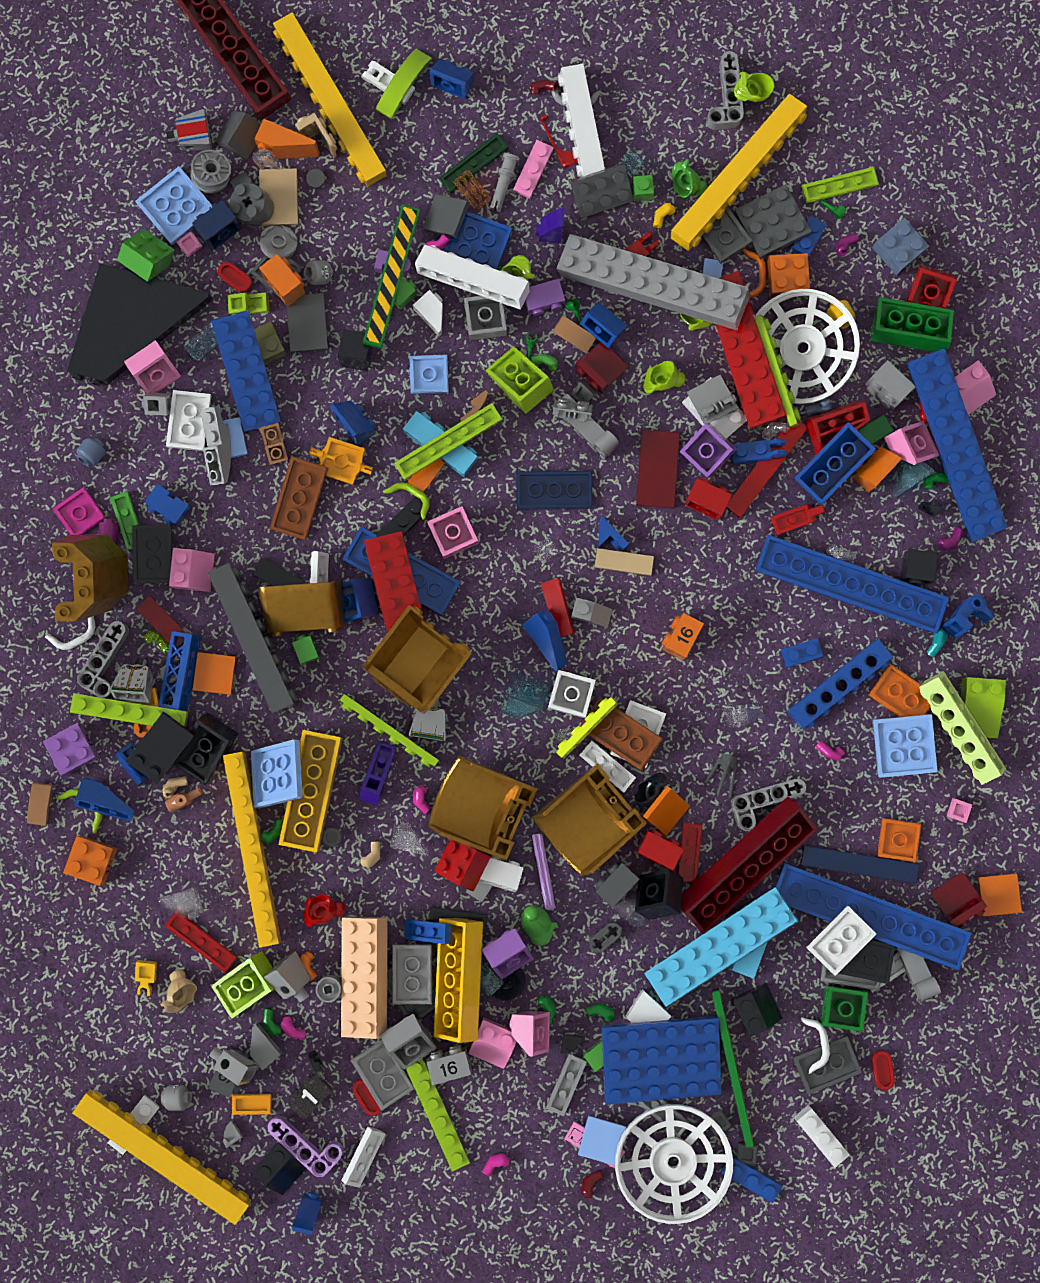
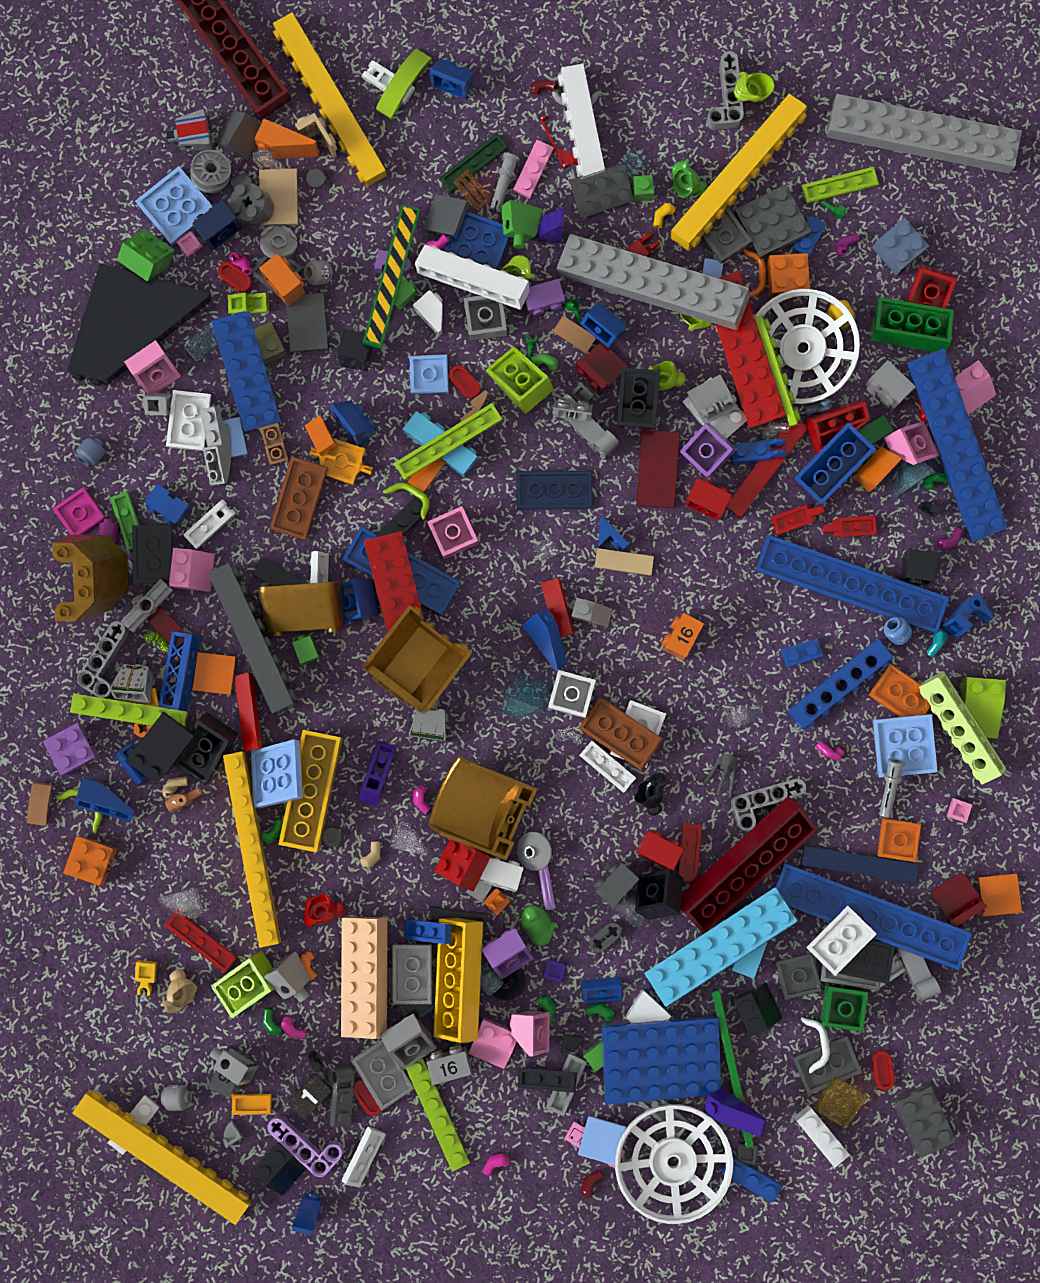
(77, 641): white animal -> none
(156, 596): none -> light grey piece
(209, 524): none -> white plate
(241, 262): none -> dark pink arm
(248, 712): none -> red tile
(263, 1048): light grey slope -> none
(320, 435): none -> orange tile
(329, 988): light grey wheel -> none
(342, 1096): none -> dark grey plate
(395, 736): lime plate -> none
(464, 382): none -> red tile
(496, 901): none -> orange tile
(520, 222): none -> bright green torso
(541, 851): none -> light grey dish
(547, 1080): none -> black plate
(555, 970): none -> dark purple tile
(581, 732): neon yellow plate -> none
(588, 821): pearl gold windscreen -> none
(602, 990): none -> blue slope
(638, 398): none -> black slope
(666, 810): orange tile -> none
(733, 1112): none -> dark purple slope
(798, 976): none -> dark grey tile
(837, 552): clear arm -> none
(840, 1102): none -> clear yellow plate
(852, 526): none -> red hinge
(892, 780): none -> light grey pin
(897, 630): none -> medium blue head
(923, 133): none -> light grey brick
(923, 1120): none -> dark grey brick

